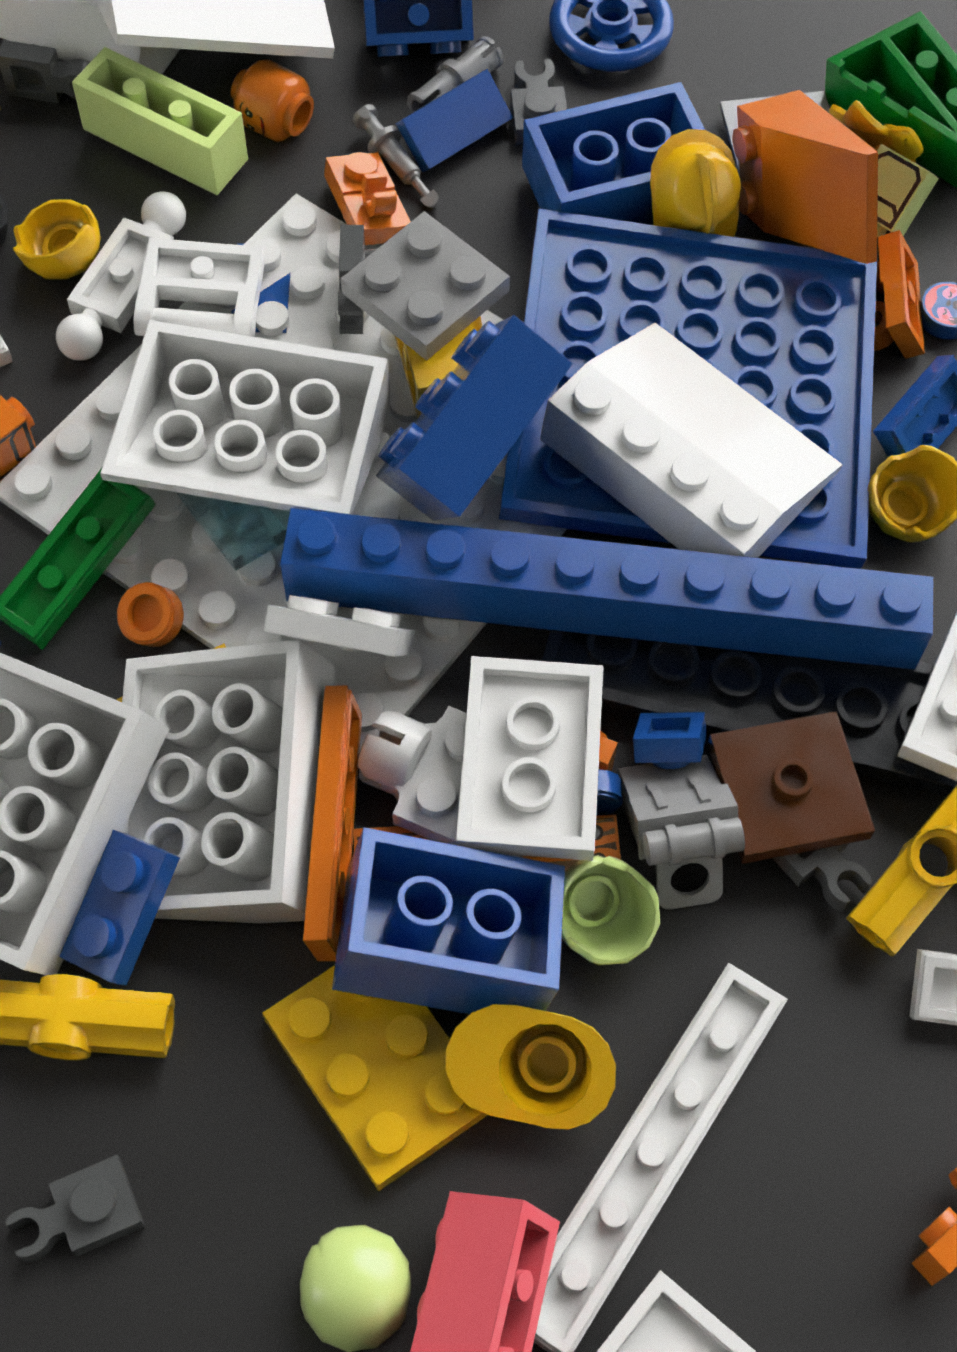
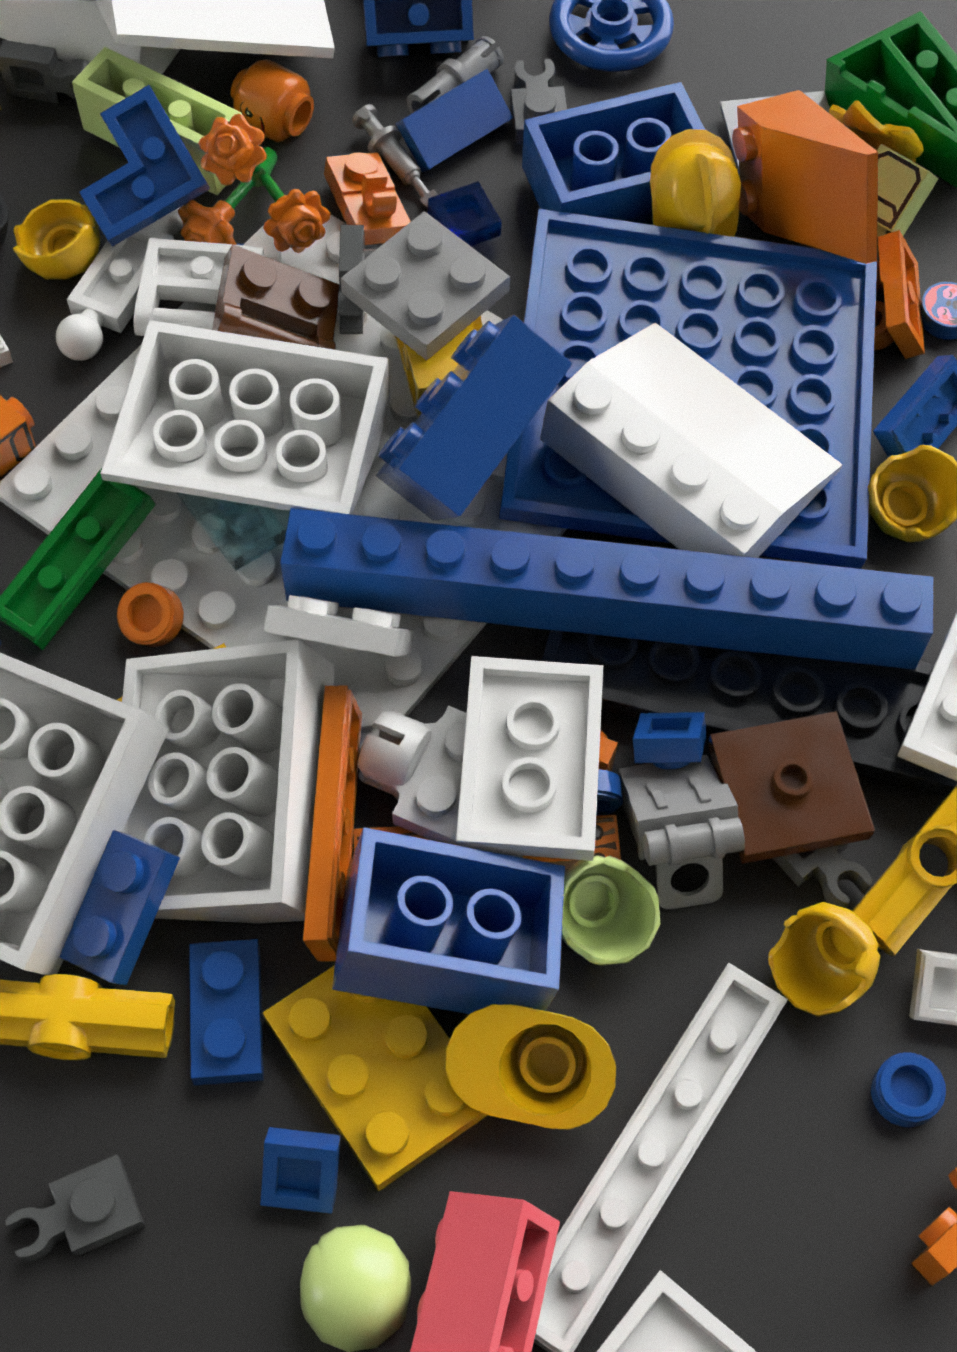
(157, 174): none -> blue plate
(226, 1012): none -> blue plate
(235, 153): none -> orange plant
(277, 296): none -> reddish brown plate
(300, 1170): none -> blue plate
(466, 213): none -> clear blue plate
(824, 959): none -> yellow hair
(908, 1089): none -> blue tile

